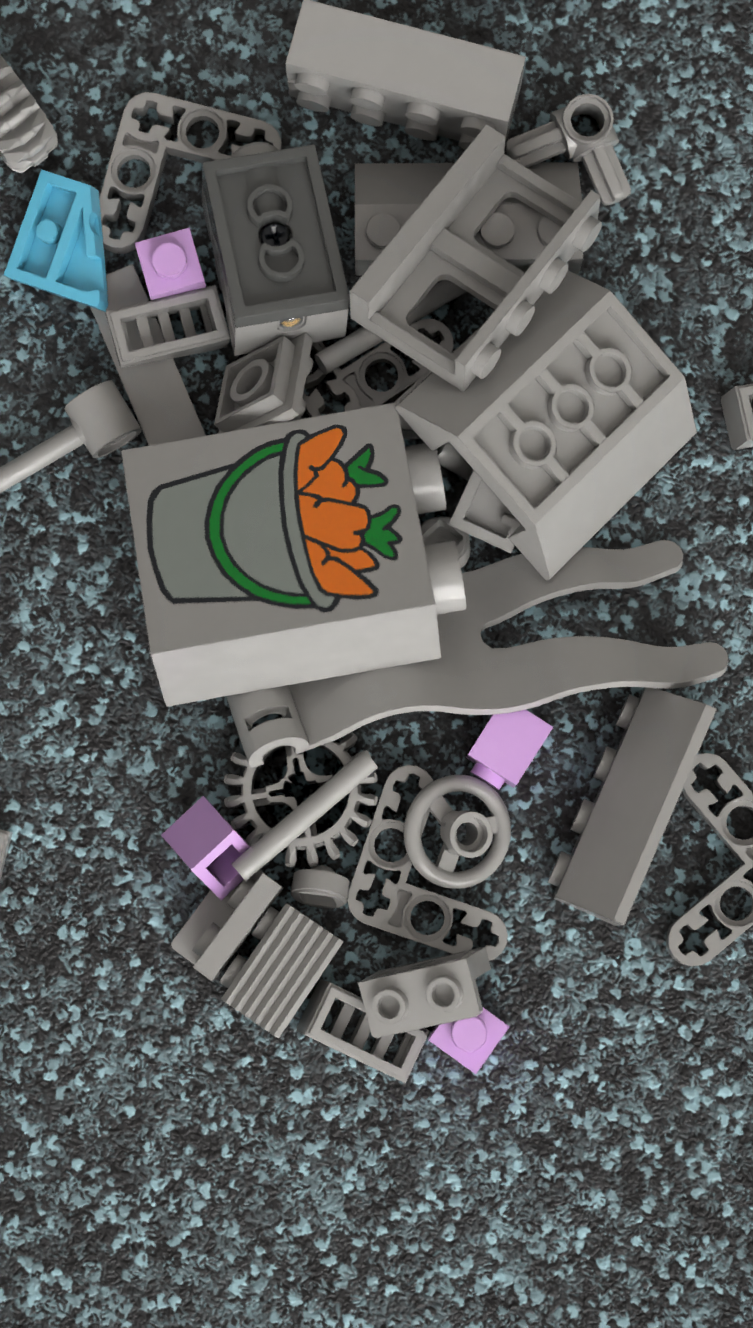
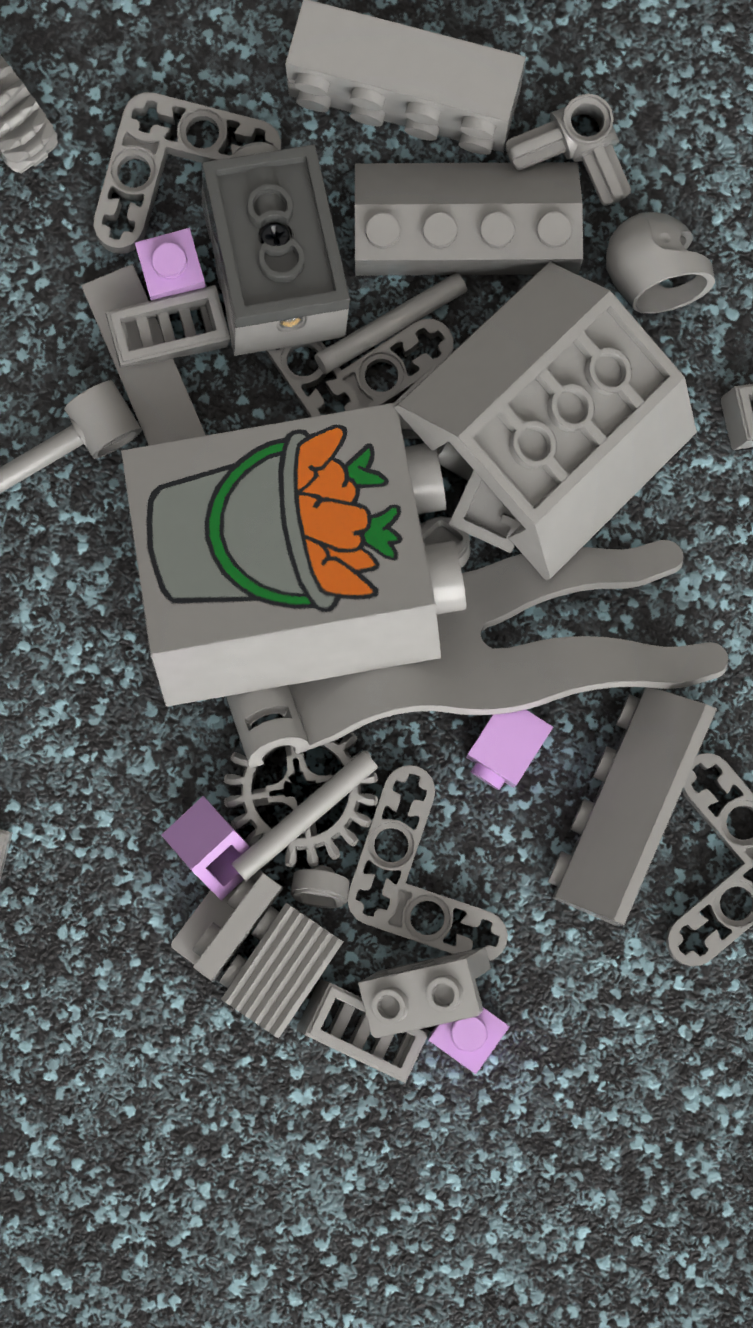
(62, 242): medium azure wing -> none
(265, 385): light grey piece -> none
(441, 245): light grey window -> none
(478, 835): light grey piece -> none
(649, 251): none -> light grey helmet

